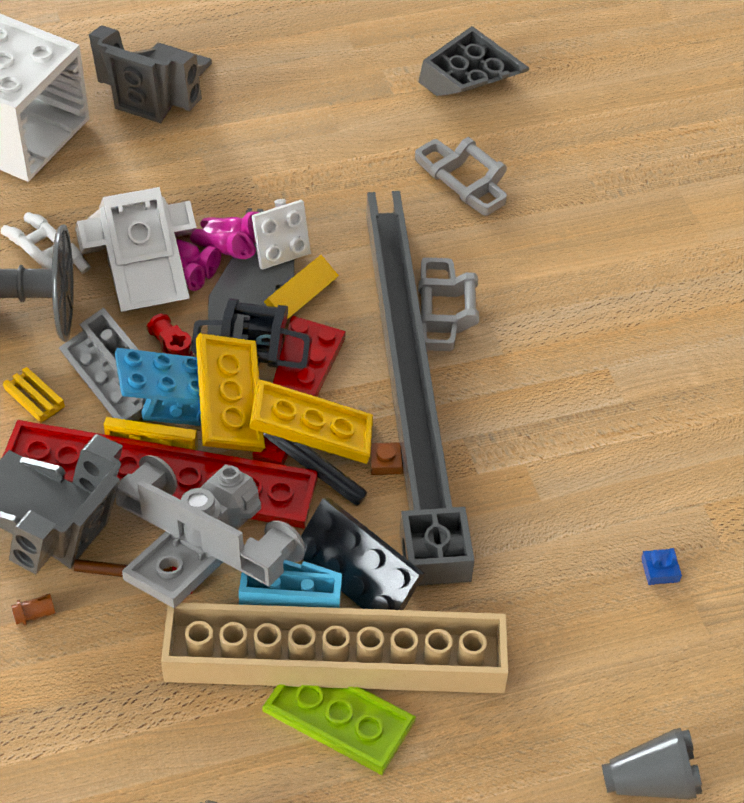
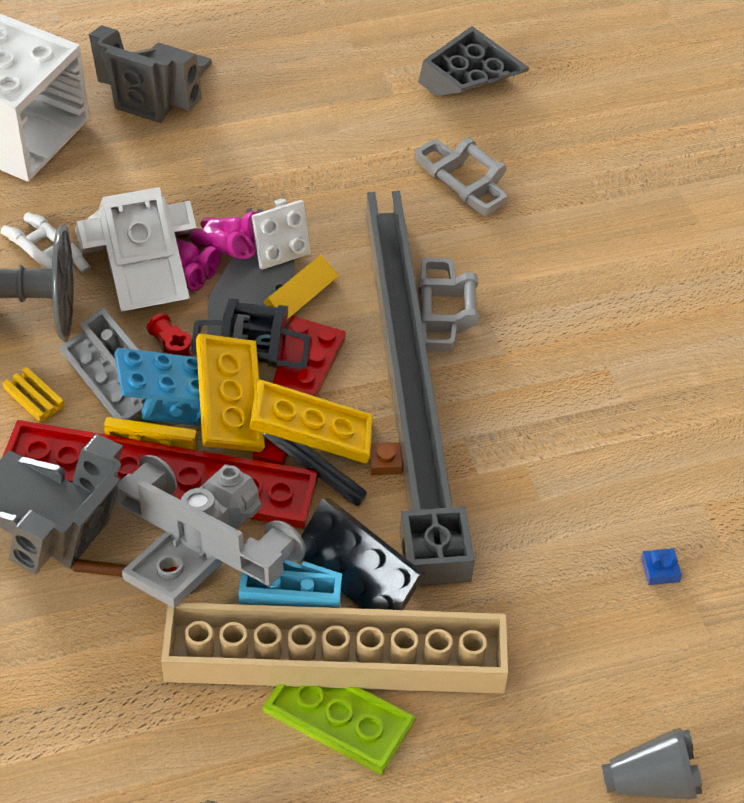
(33, 609): dark orange pin -> none

